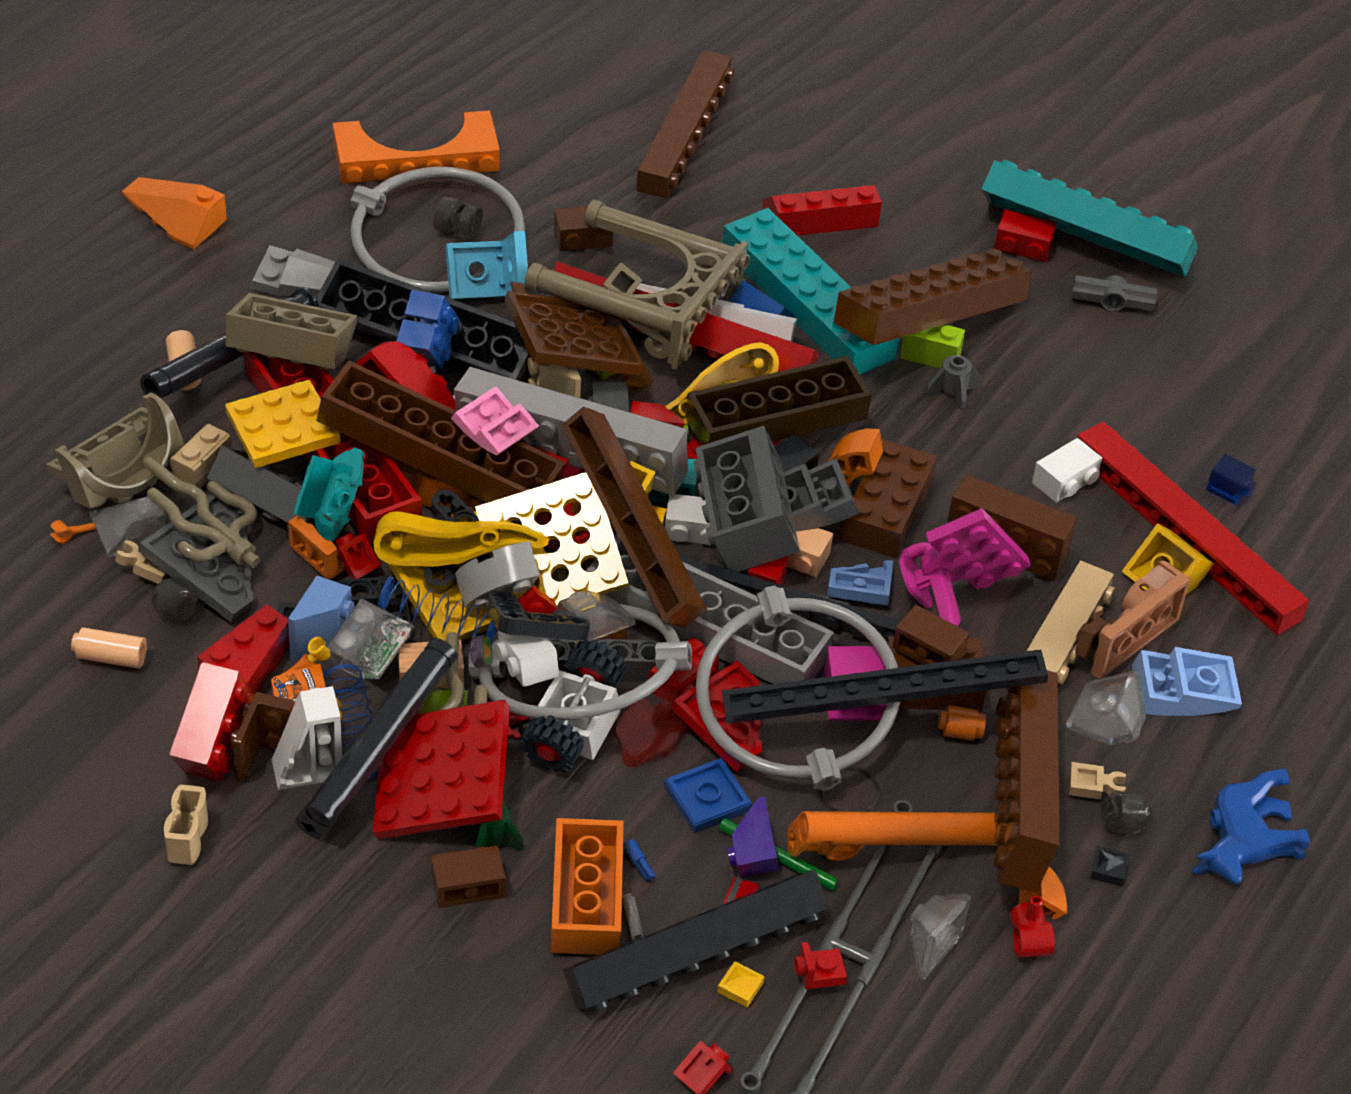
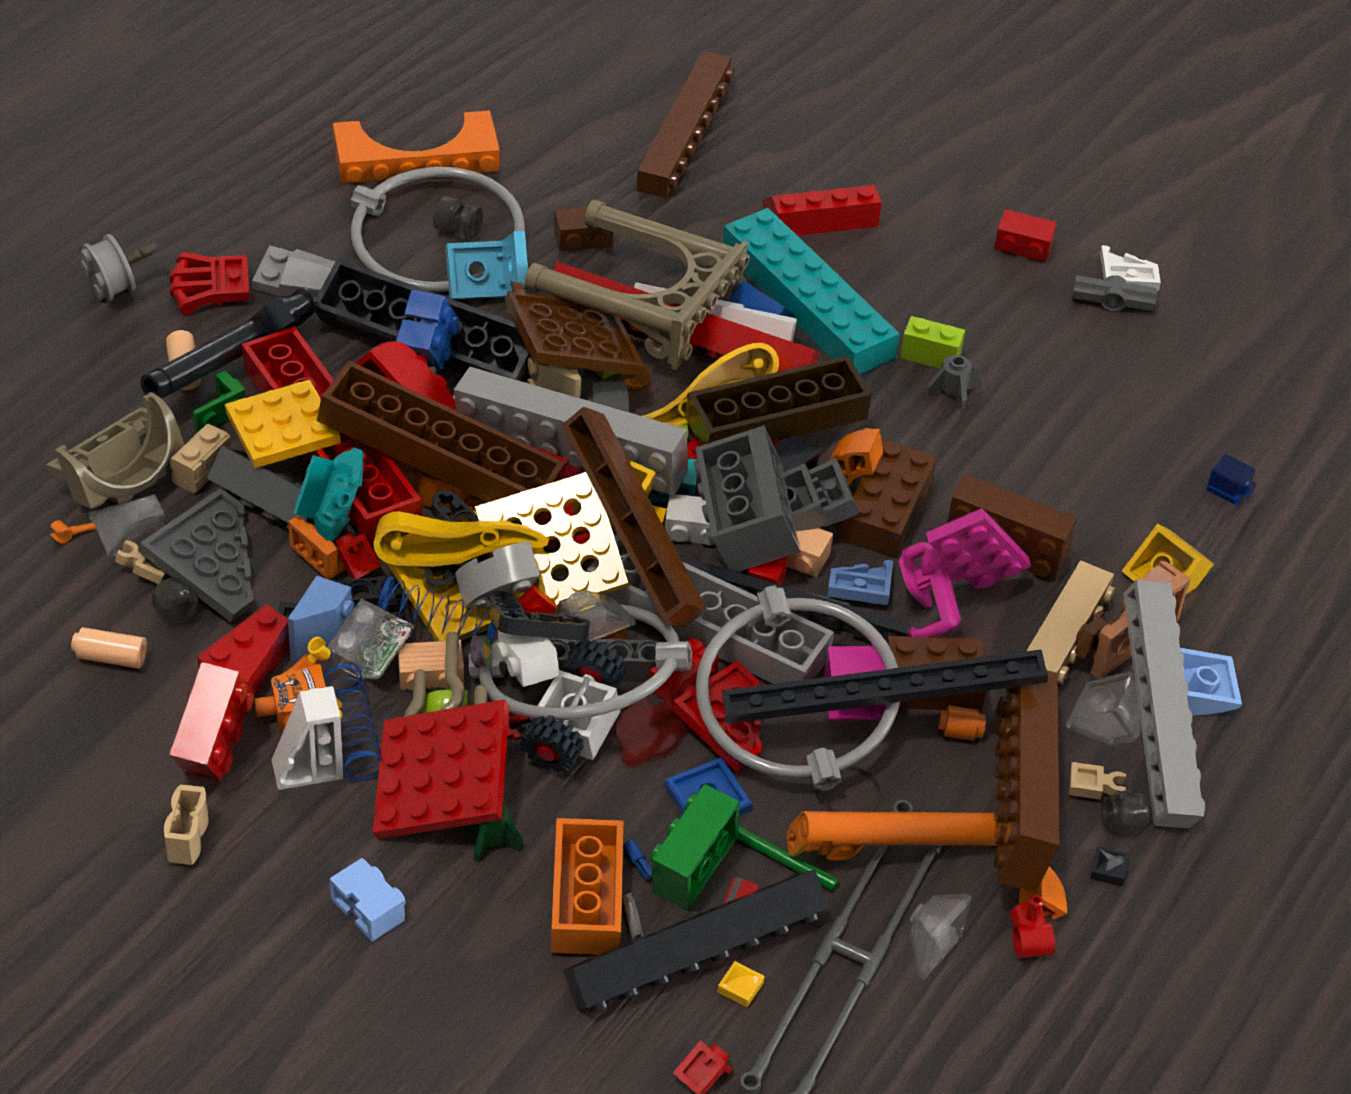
(110, 266): none -> light grey wheel
(182, 209): orange wedge -> none
(212, 280): none -> red plate
(214, 412): none -> green bracket
(225, 537): dark tan plant -> none
(261, 724): reddish brown bracket -> none
(290, 331): dark tan slope -> none
(369, 897): none -> light blue brick
(376, 739): black piece -> none
(468, 876): reddish brown brick -> none
(494, 421): bright pink slope -> none
(622, 280): dark tan brick -> none
(656, 412): red tile -> none
(695, 846): none -> green brick
(753, 843): dark purple slope -> none
(820, 968): red bracket -> none
(929, 637): reddish brown brick -> none
(932, 296): reddish brown brick -> none
(1067, 470): white brick -> none
(1091, 217): teal brick -> none
(1130, 268): none -> white wing
(1163, 705): none -> light grey brick
(1165, 503): red brick -> none
(1243, 831): blue animal -> none

